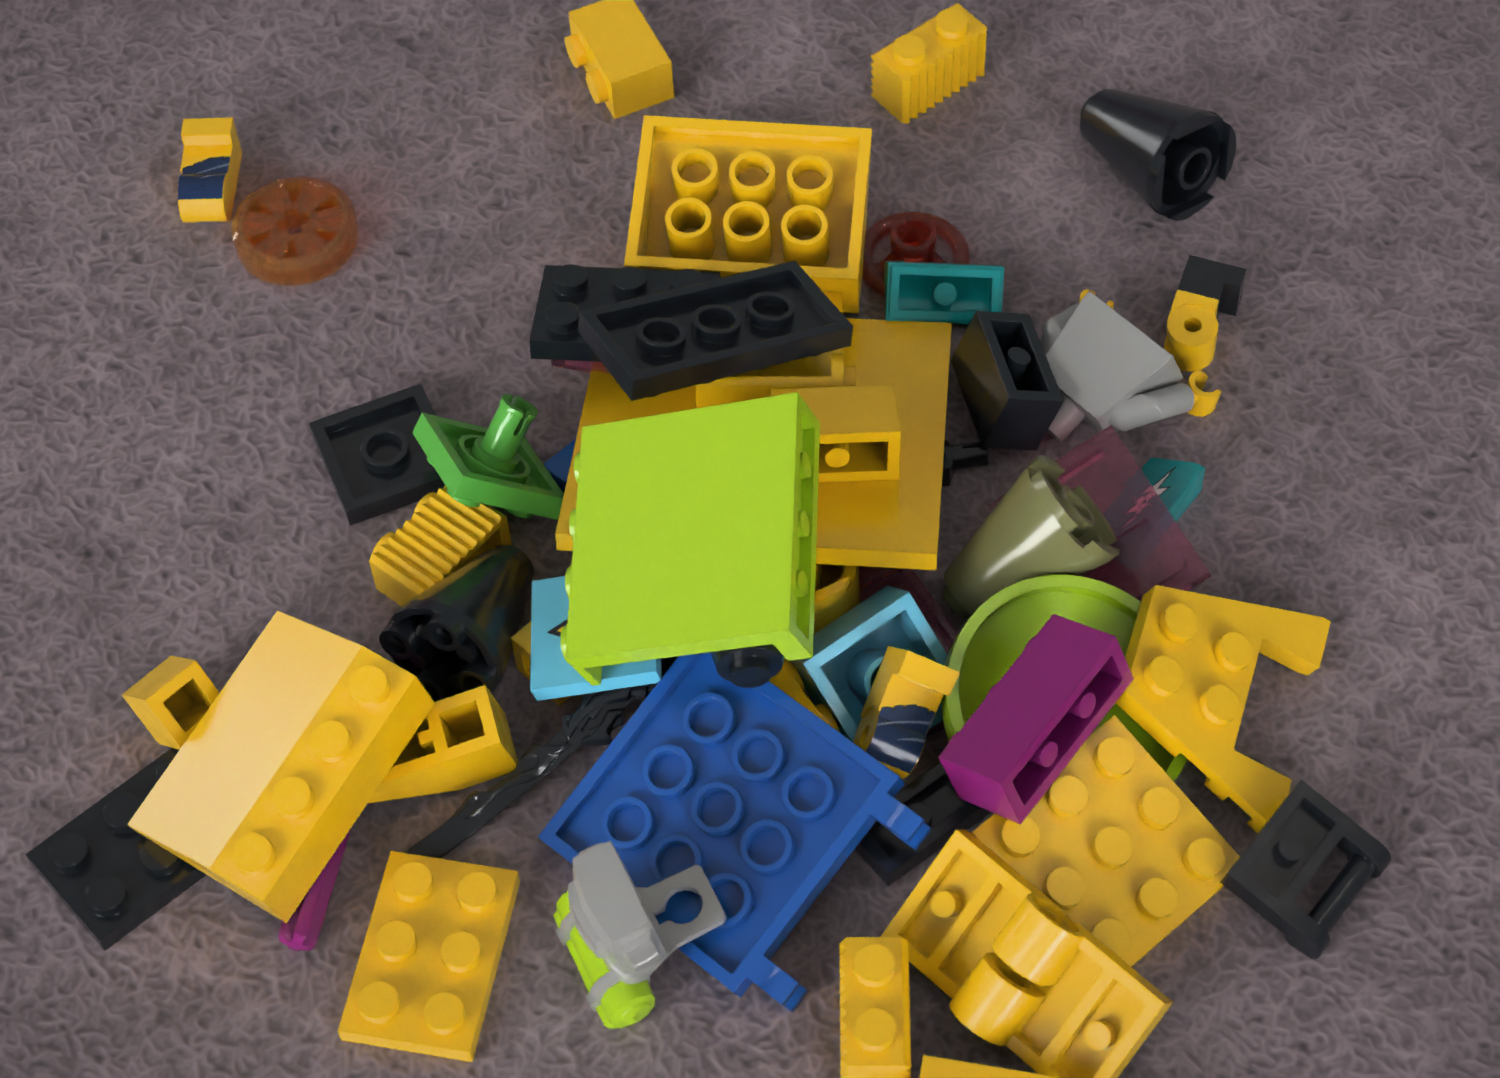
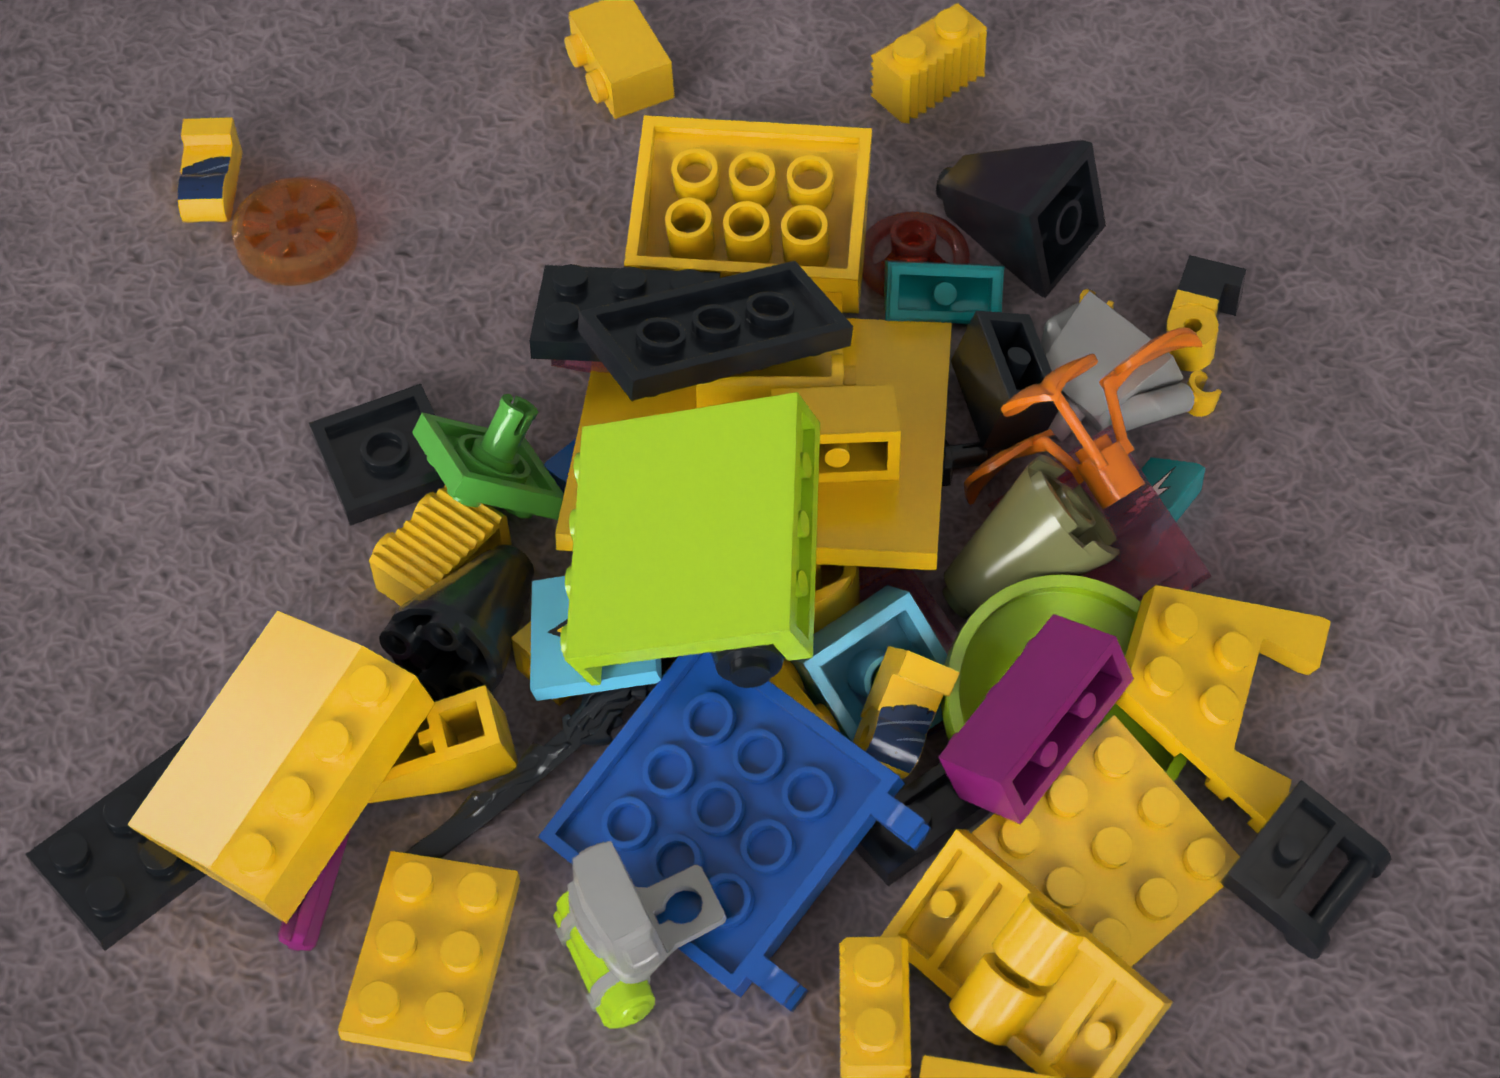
(172, 700): yellow brick -> none
(1028, 207): none -> black slope
(1103, 463): none -> orange plant
(1160, 148): black cone -> none

